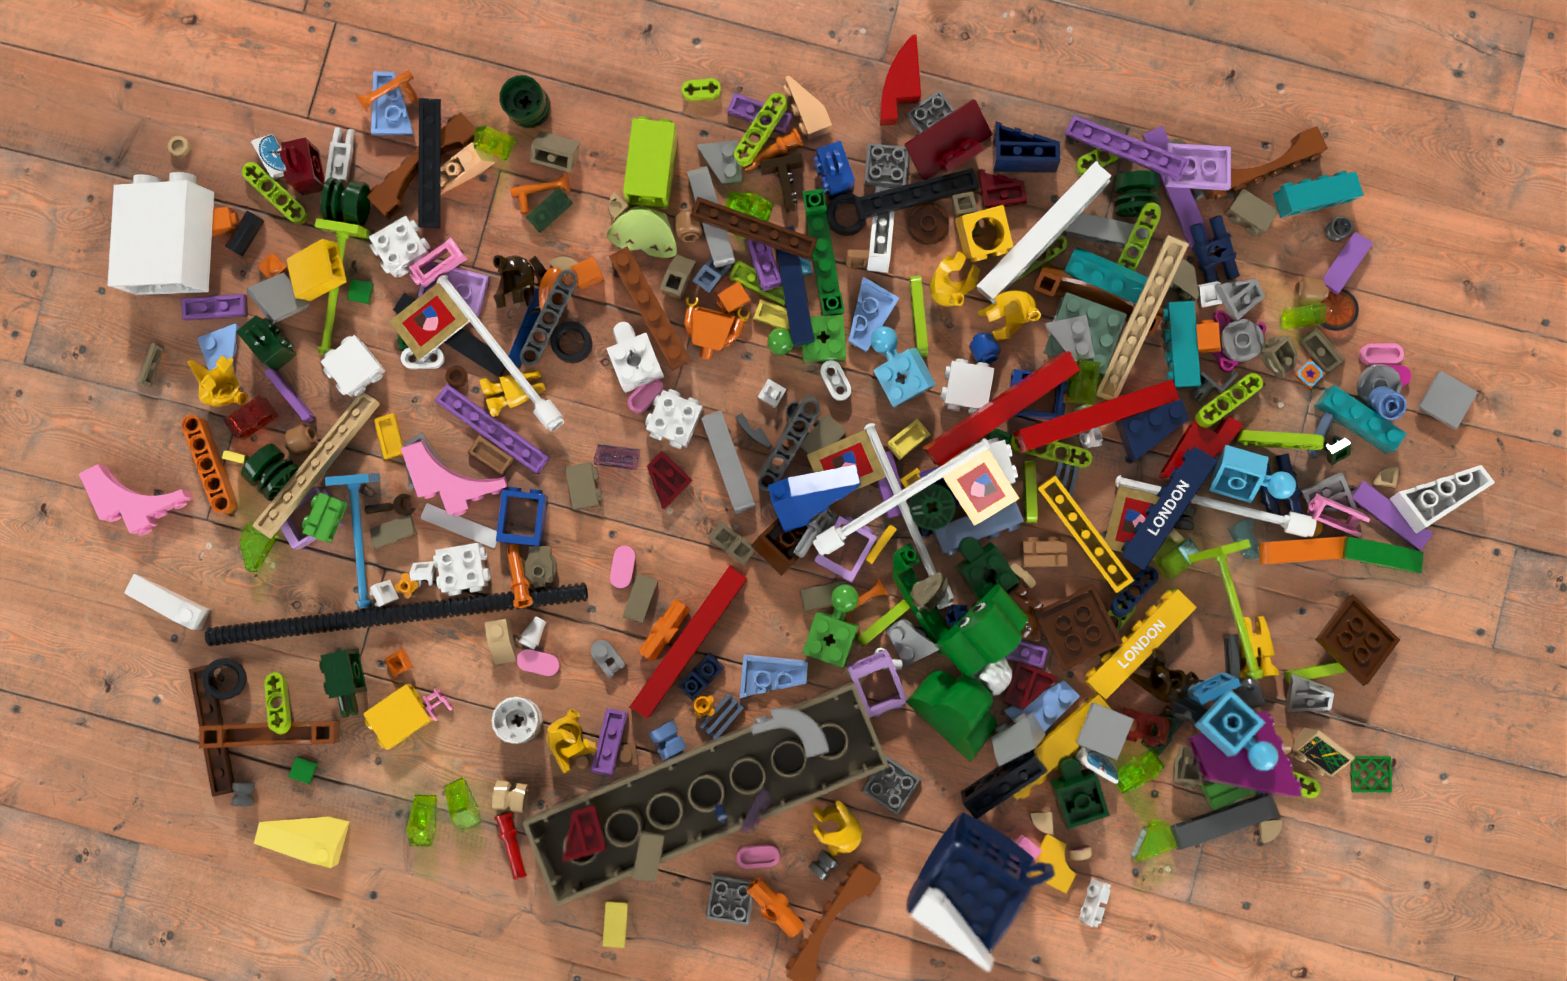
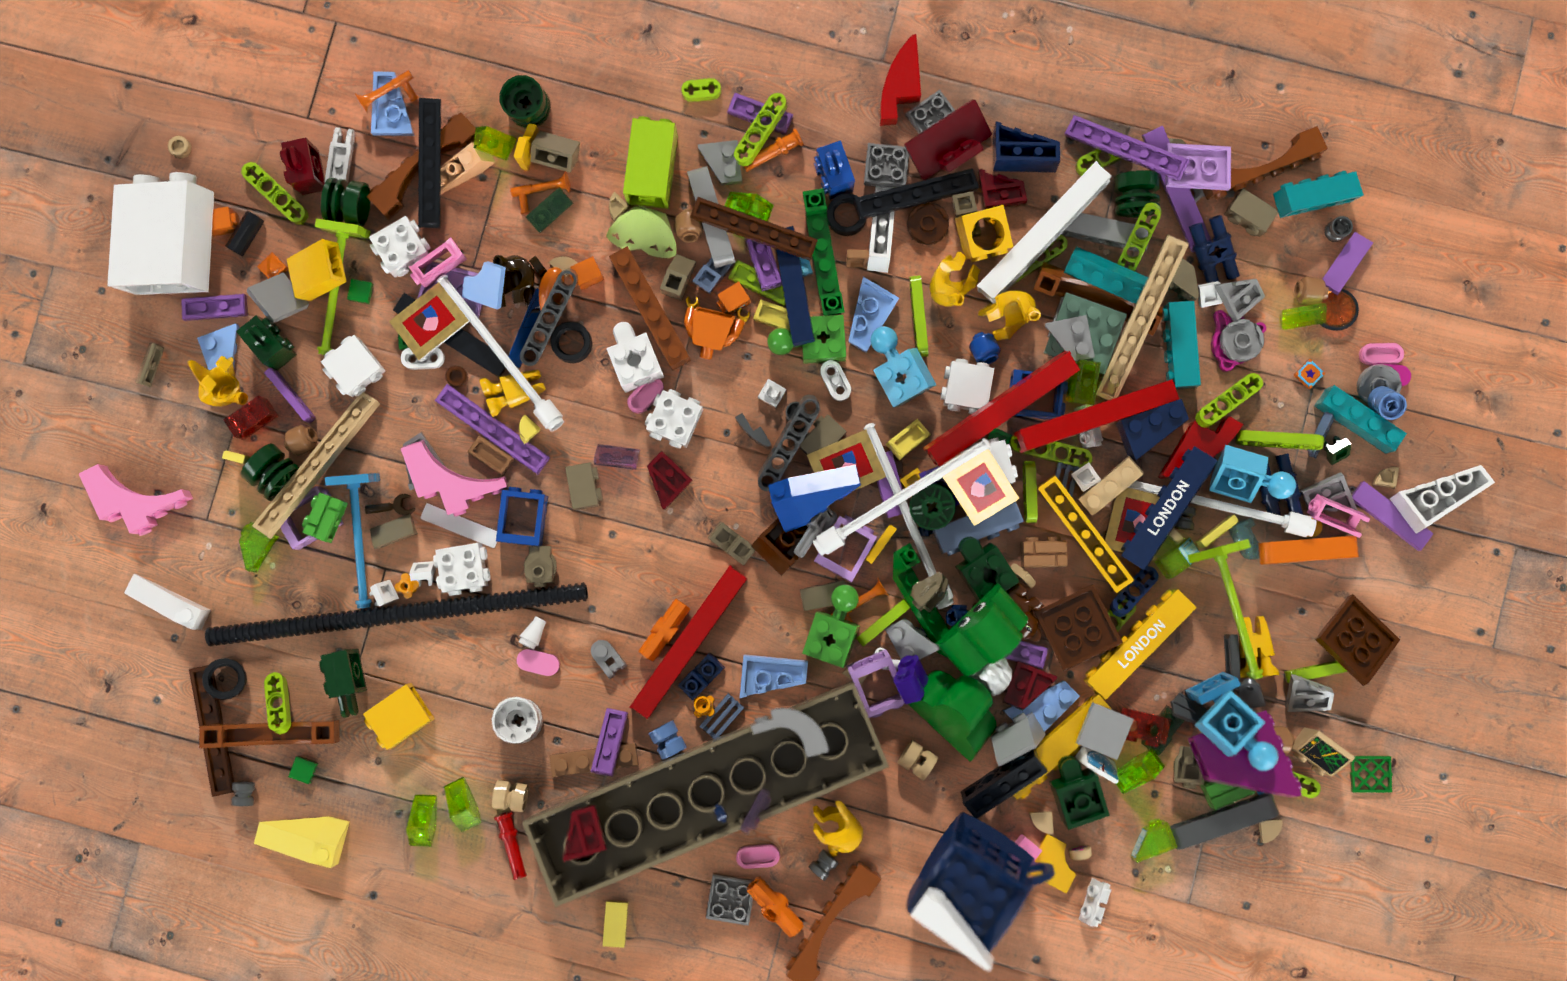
(201, 458): orange beam -> none
(269, 153): slope -> none
(389, 436): yellow tile -> none
(398, 663): orange tile -> none
(430, 707): bright pink piece -> none
(486, 286): none -> light blue tile
(501, 641): tan slope -> none
(519, 583): orange pin -> none
(523, 148): none -> yellow tile
(527, 429): none -> light yellow tile
(565, 740): yellow piece -> none
(622, 567): bright pink tile -> none
(640, 598): dark tan slope -> none
(648, 856): dark tan slope -> none
(728, 462): light grey beam -> none
(781, 166): dark brown bracket -> none
(810, 111): light nougat slope -> none
(891, 786): light grey tile -> none
(911, 679): none -> dark purple brick
(912, 754): none -> tan wheel
(1086, 477): none -> white tile
(1111, 485): none -> tan arch
(1164, 683): dark brown piece -> none
(1208, 337): orange brick -> none
(1209, 385): dark grey bracket -> none
(1217, 531): none -> light yellow tile
(1279, 355): dark tan hand -> none
(1322, 350): dark tan slope -> none
(1383, 555): green slope -> none
(1447, 399): light grey tile -> none

